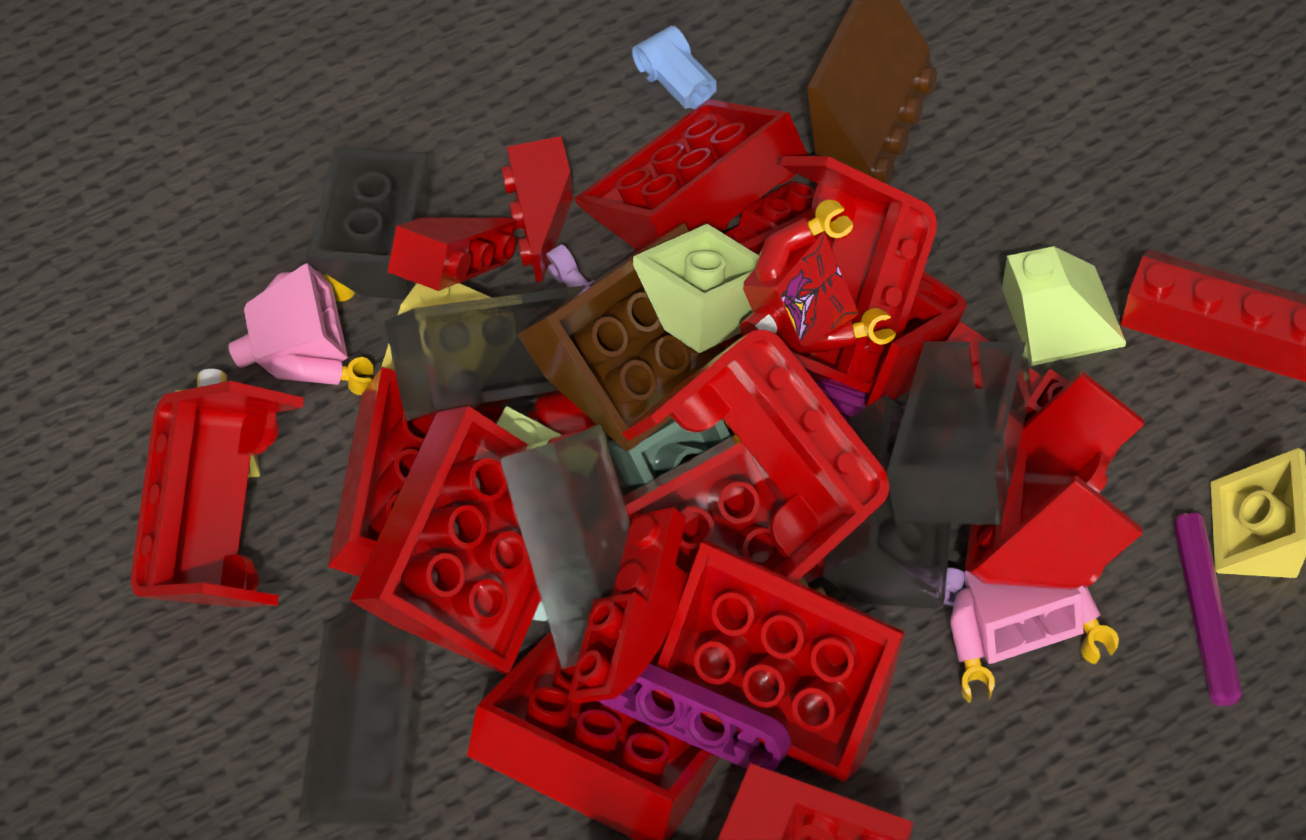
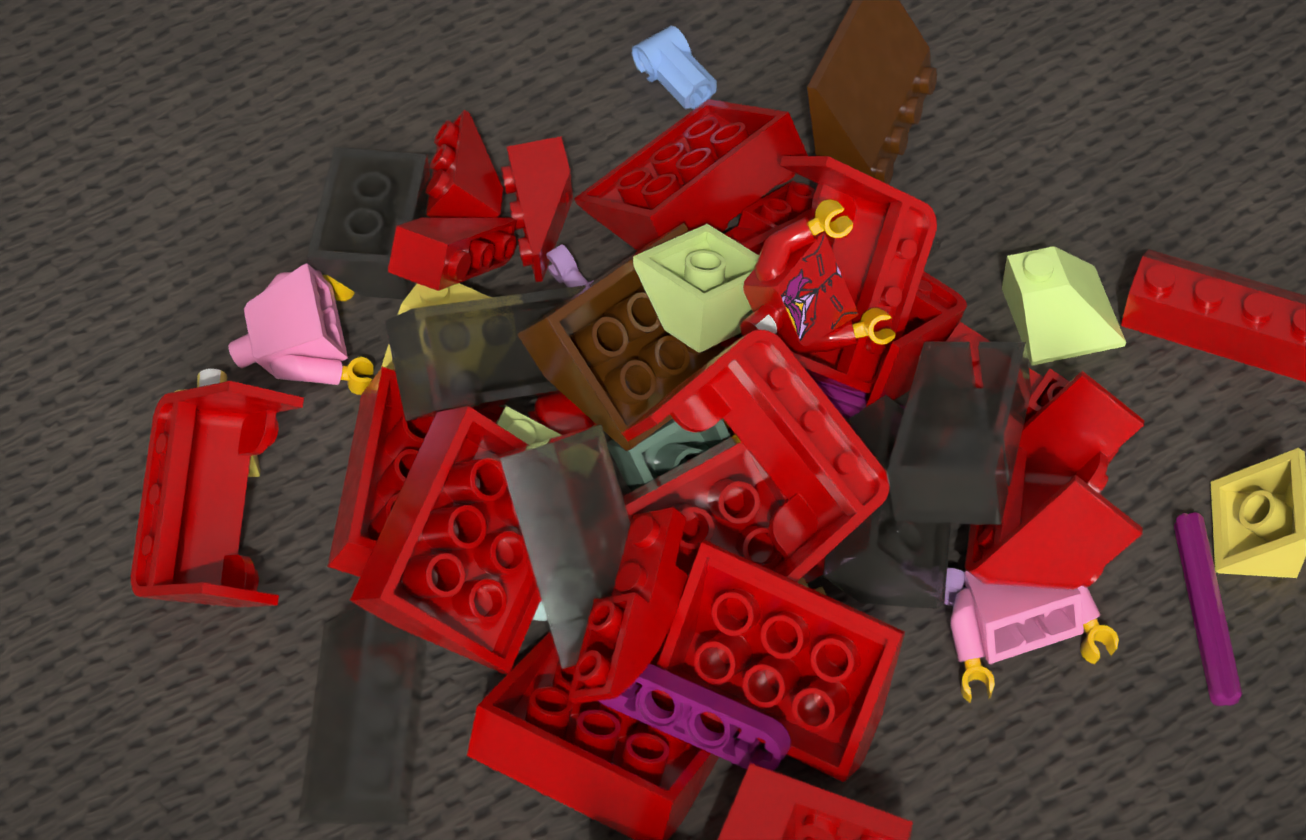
(463, 174): none -> red slope

